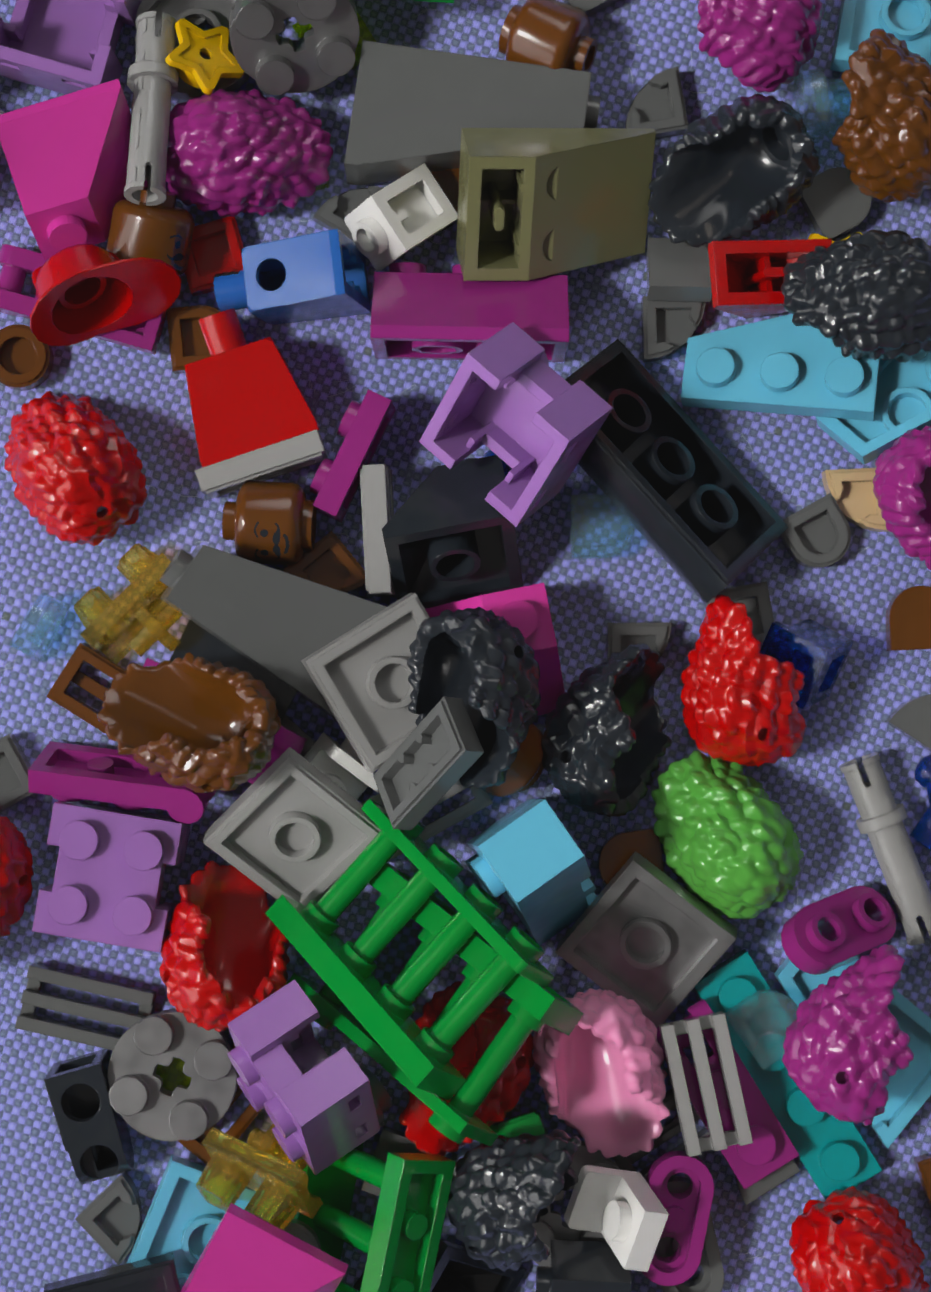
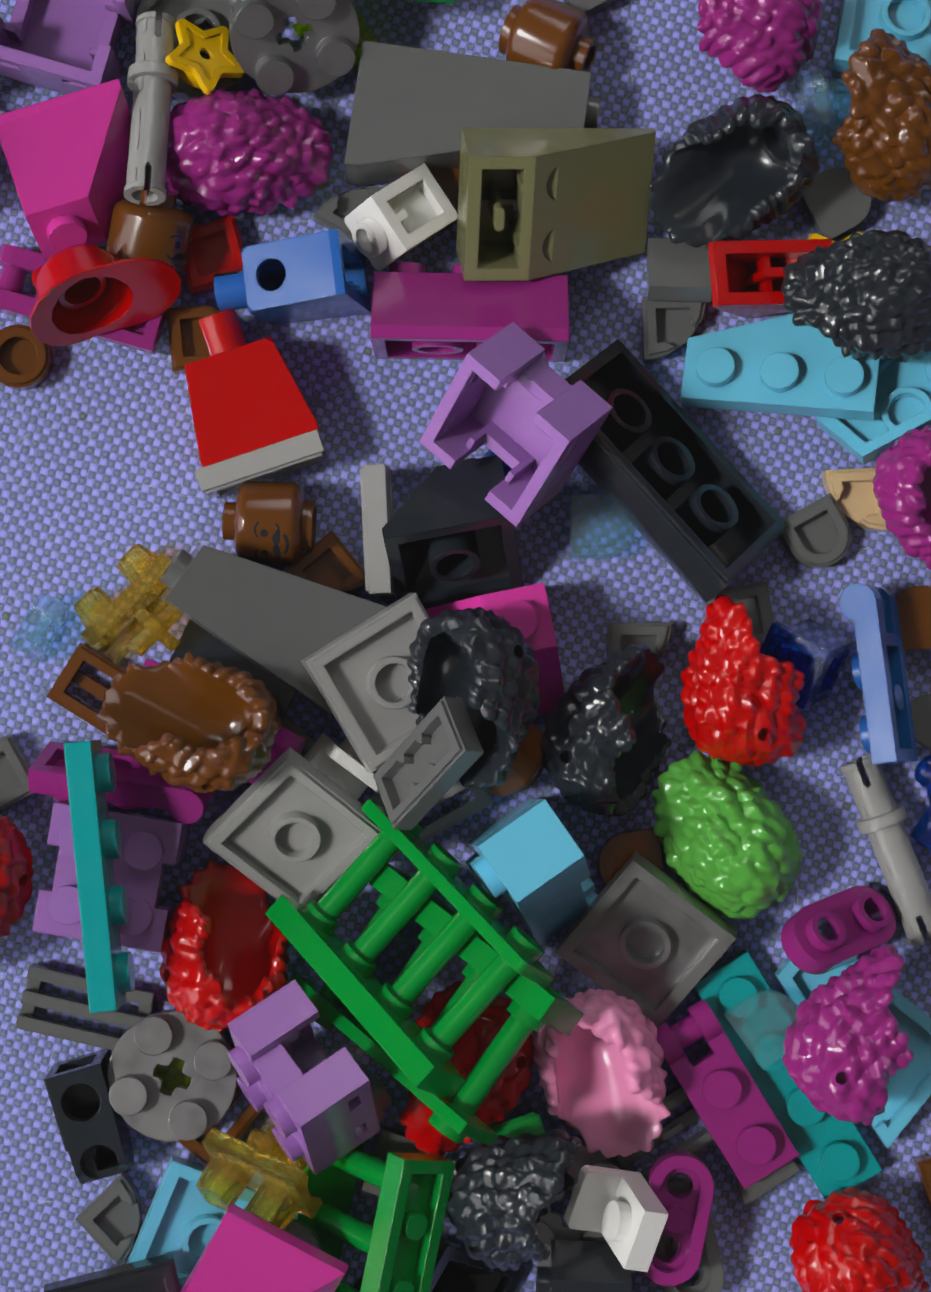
(71, 464): red piece -> none
(101, 903): none -> teal plate
(363, 431): magenta plate -> none
(660, 106): dark grey tile -> none
(718, 1138): light grey tile -> none
(881, 674): none -> plate

